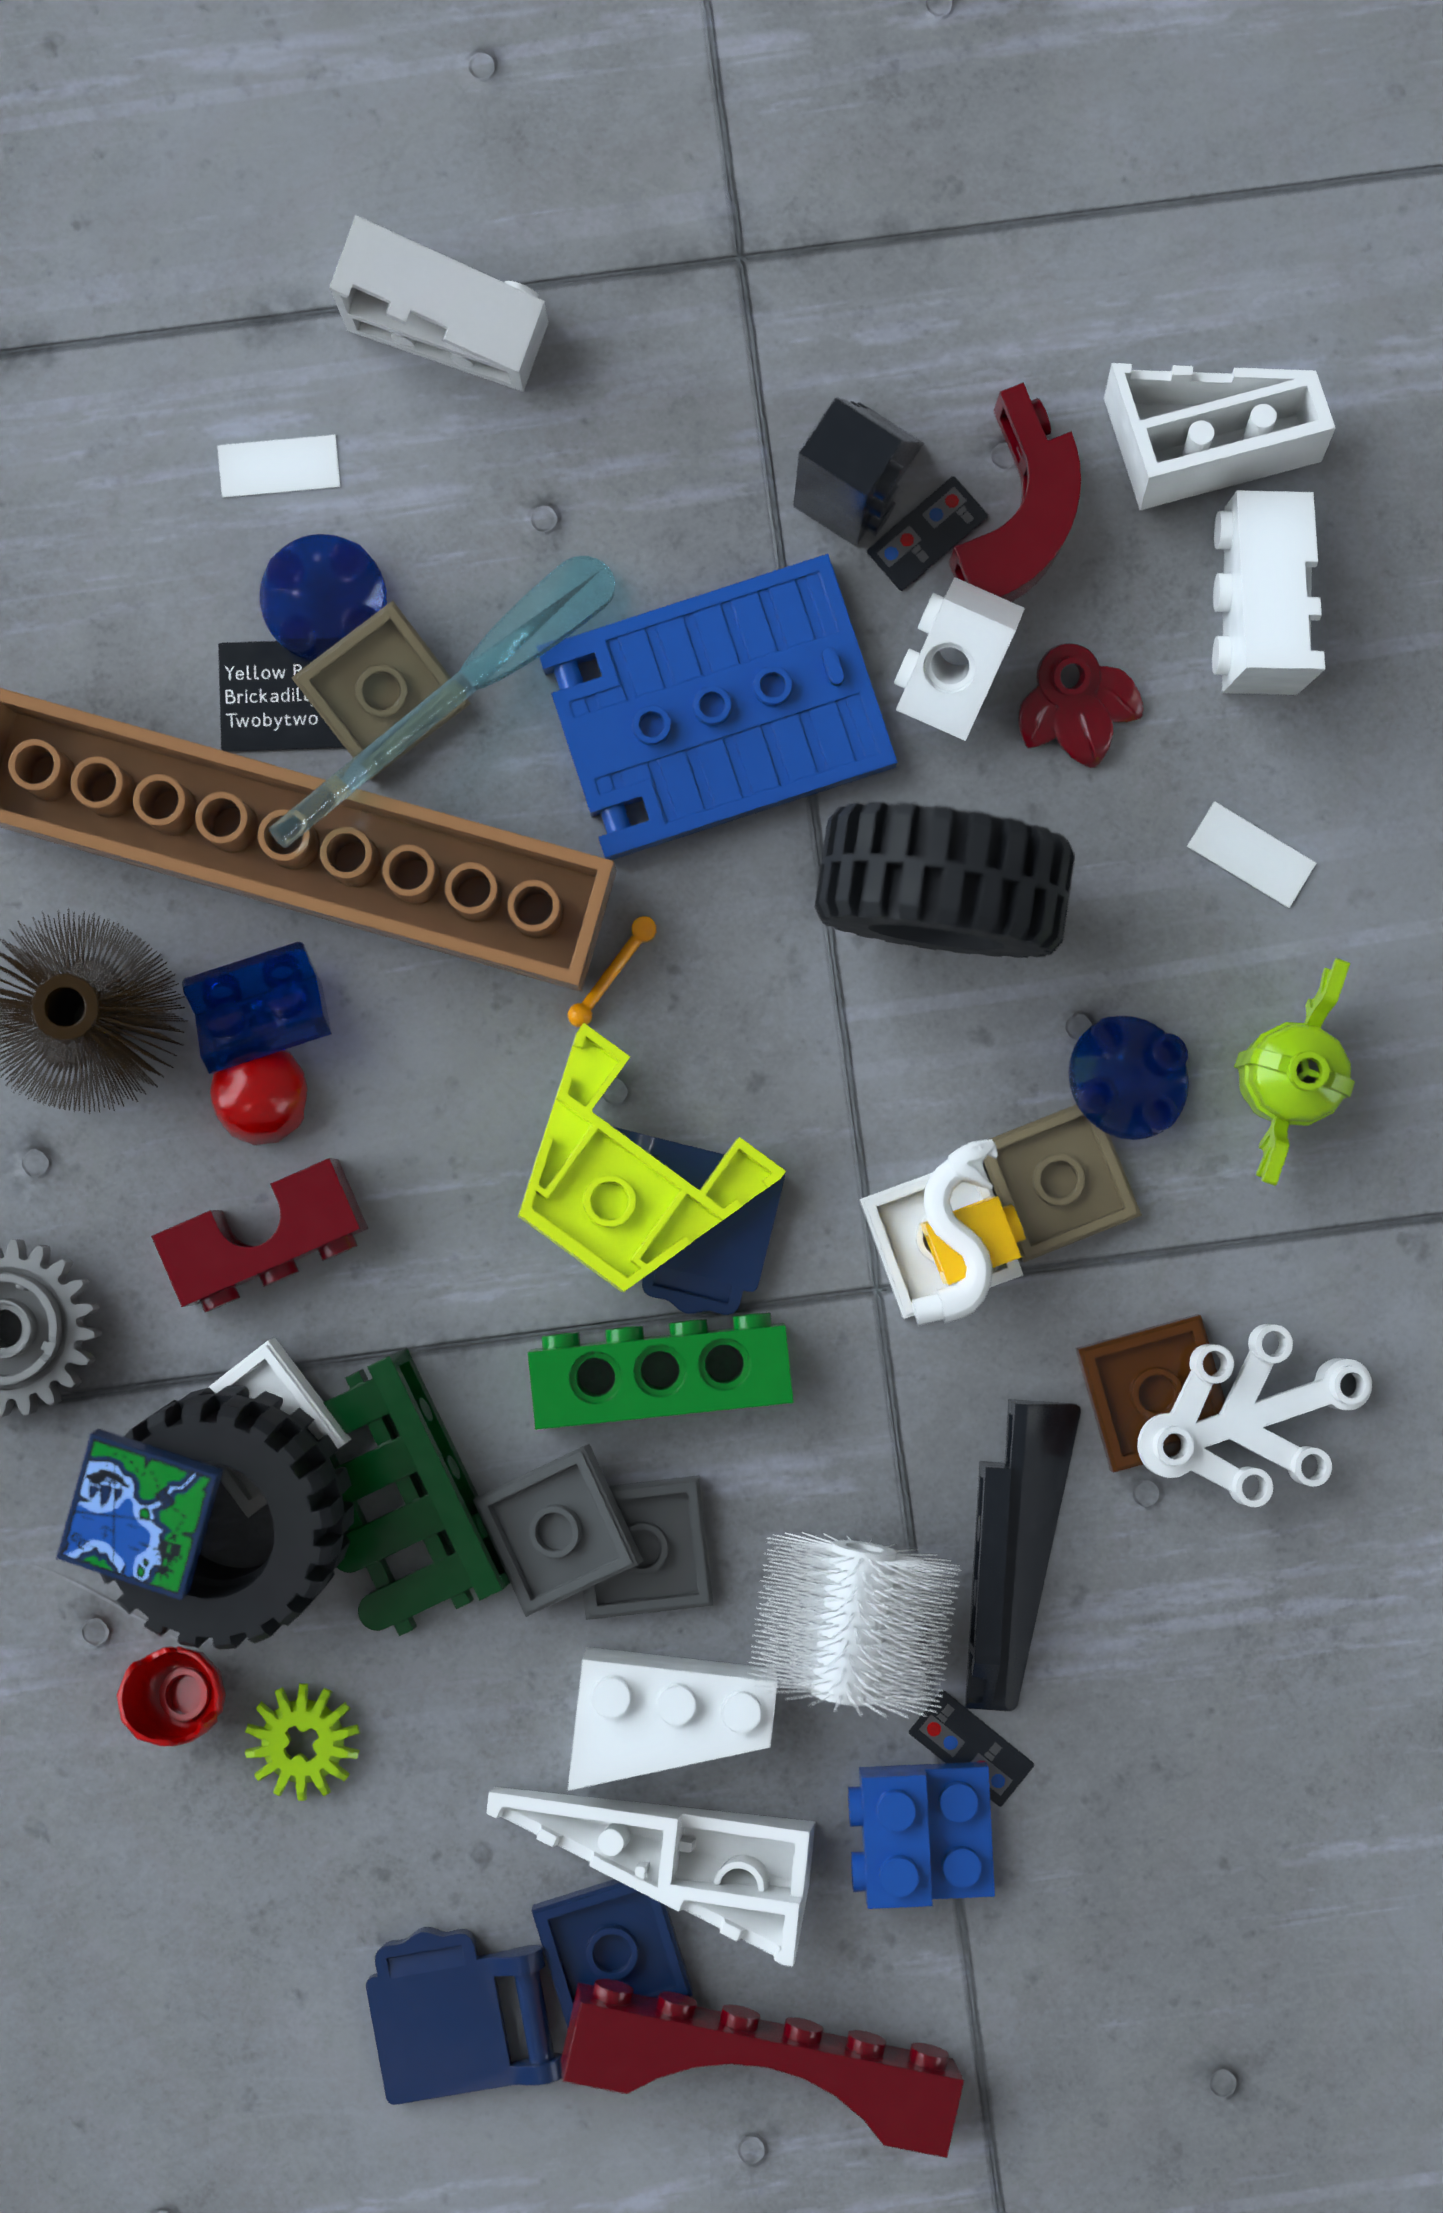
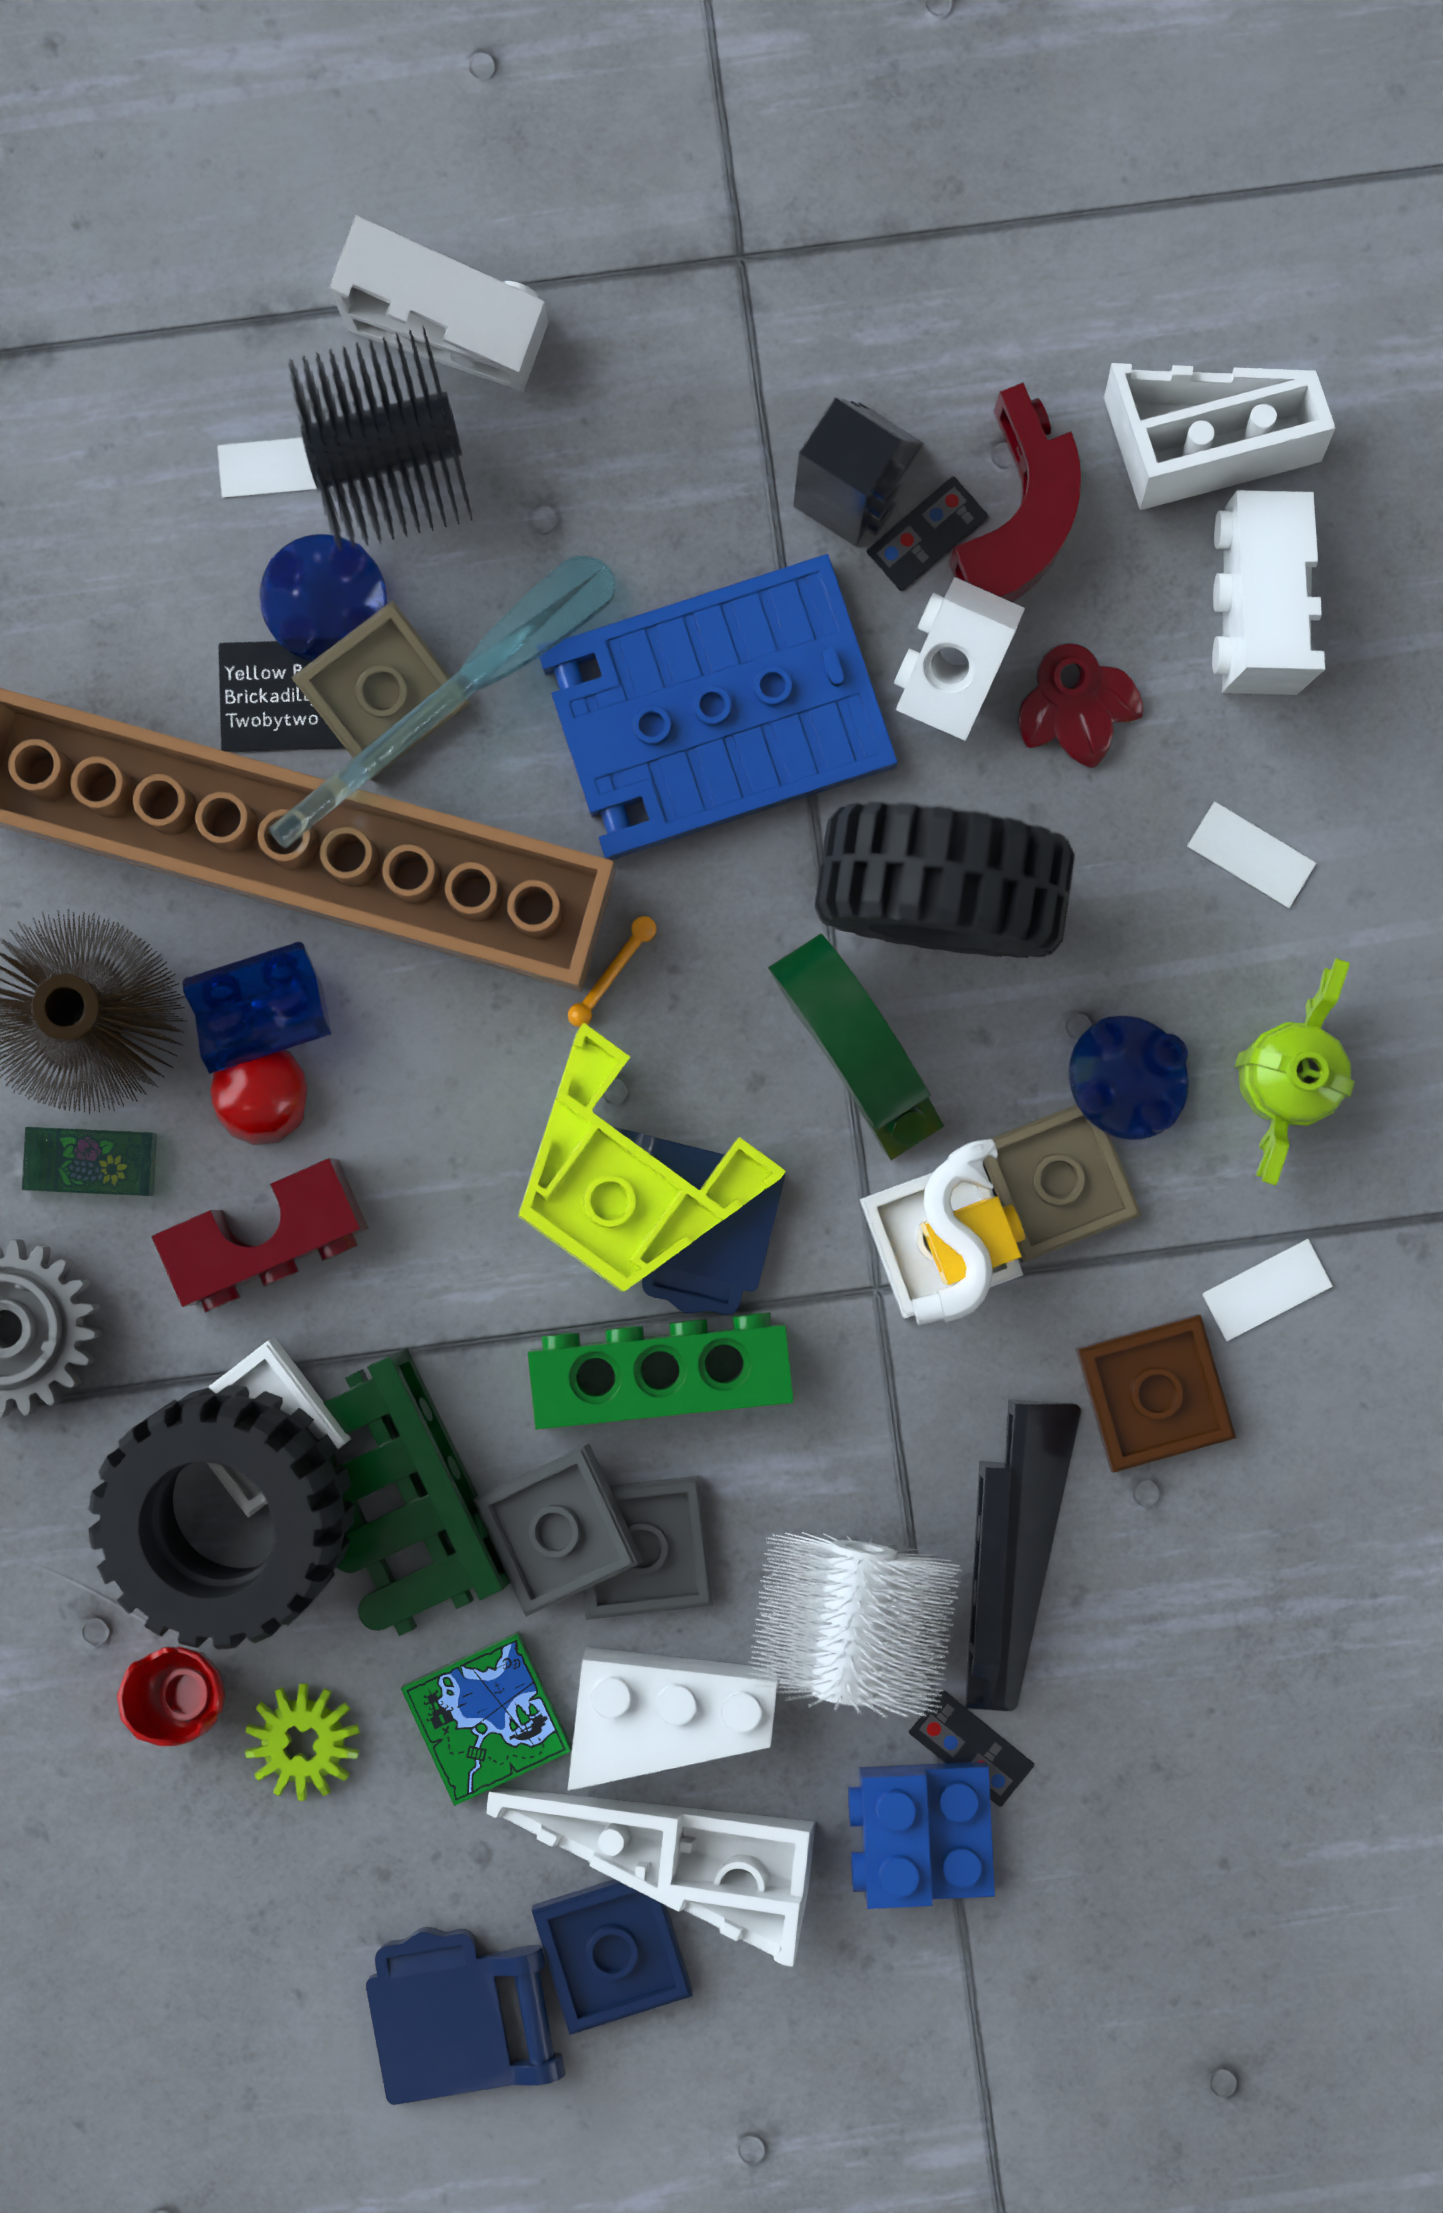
(89, 1161): none -> clear green tile
(139, 1514): tile -> none
(377, 440): none -> black piece
(486, 1718): none -> tile
(632, 2039): dark red arch -> none
(858, 1045): none -> dark green arch
(1244, 1418): white plant -> none
(1267, 1290): none -> white sticker

